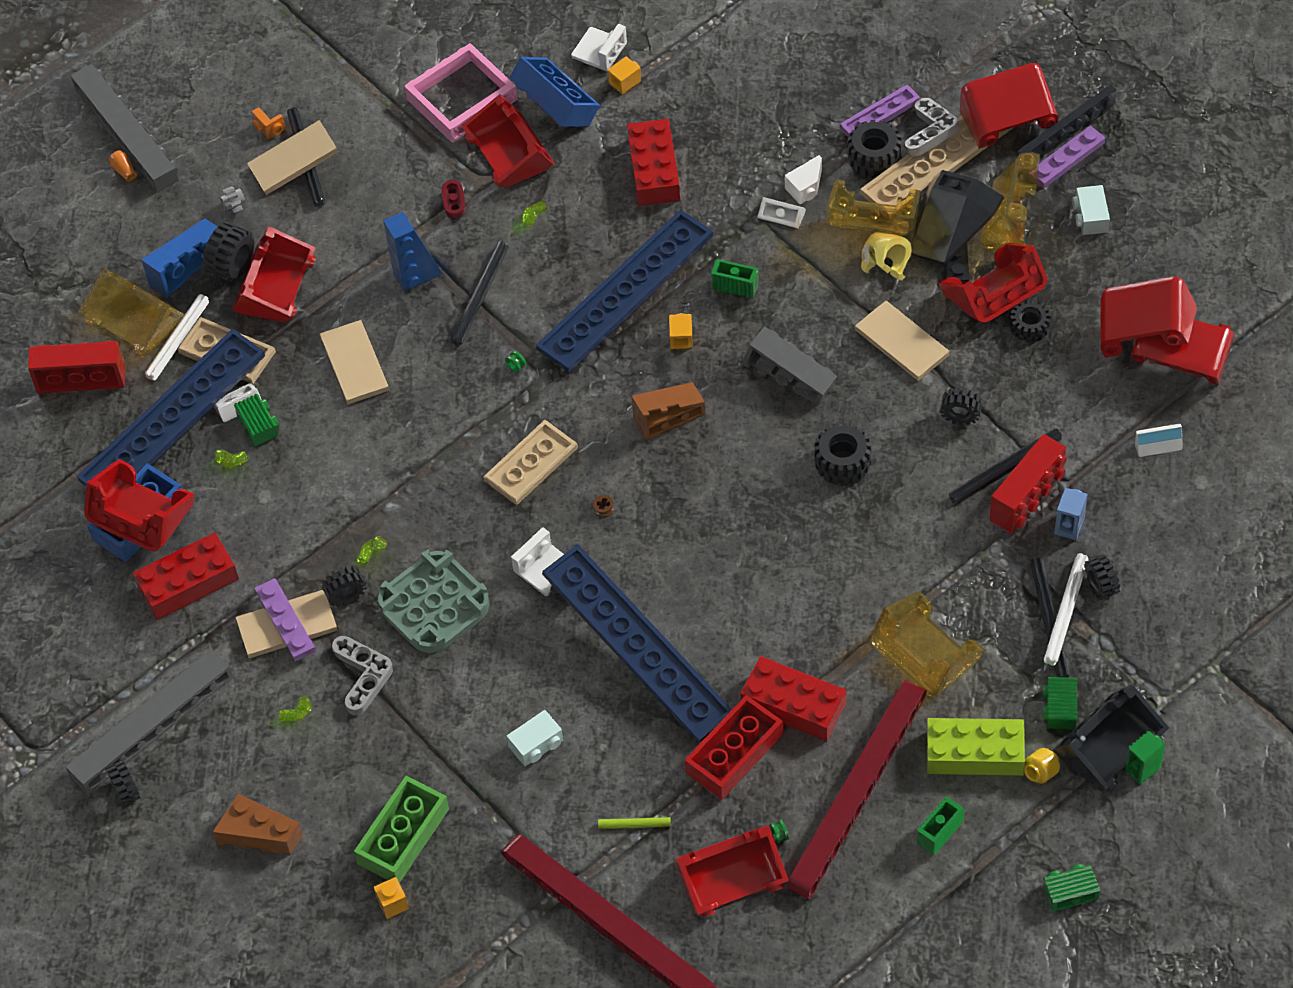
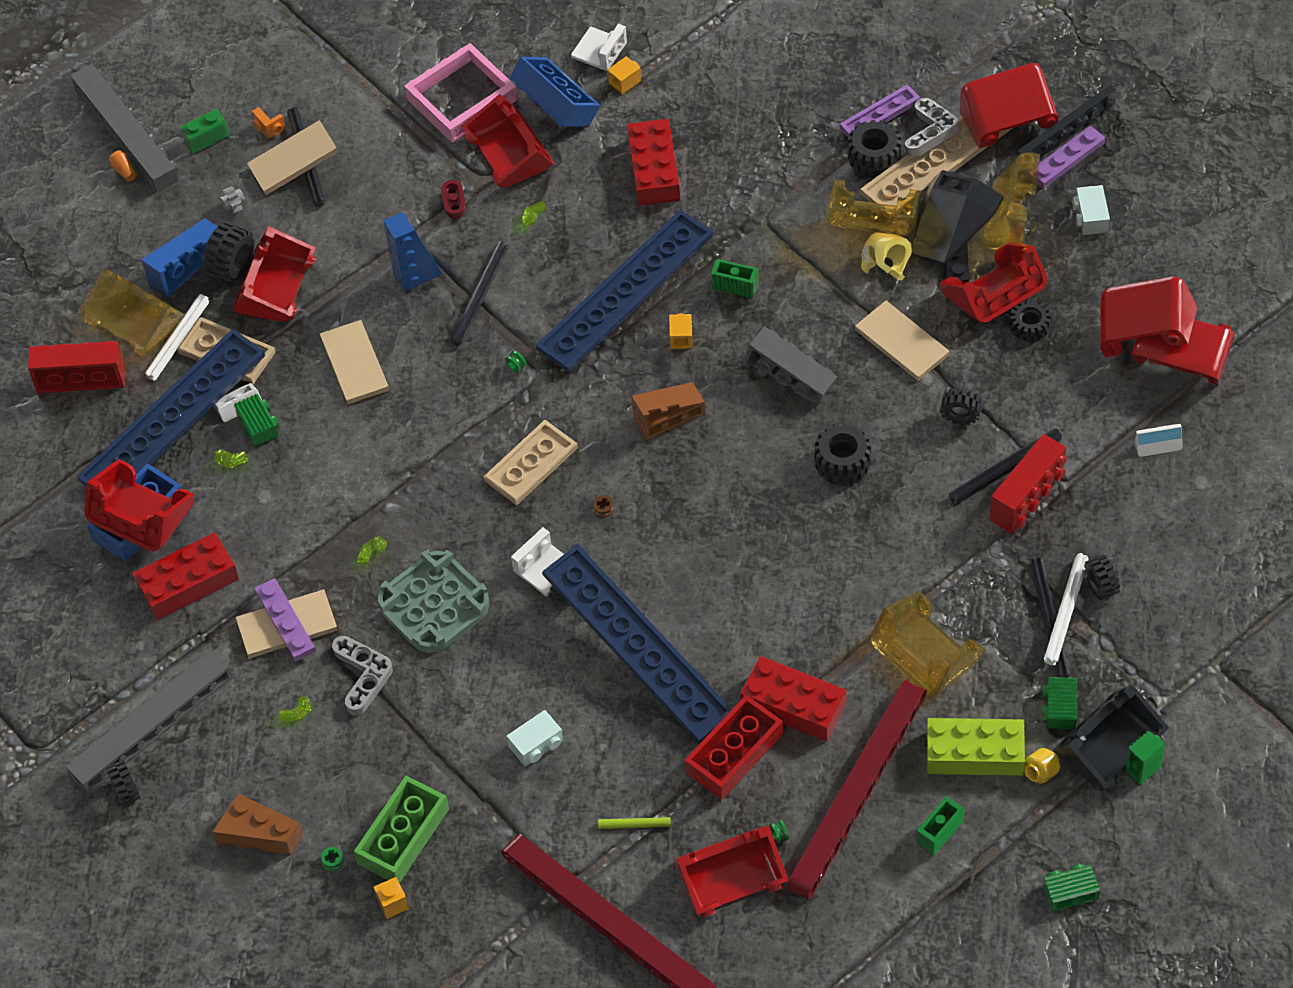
(204, 131): none -> green brick
(325, 856): none -> green bush
(344, 586): black tyre -> none
(781, 212): white slope -> none
(804, 180): white slope -> none
(1070, 513): medium blue brick -> none

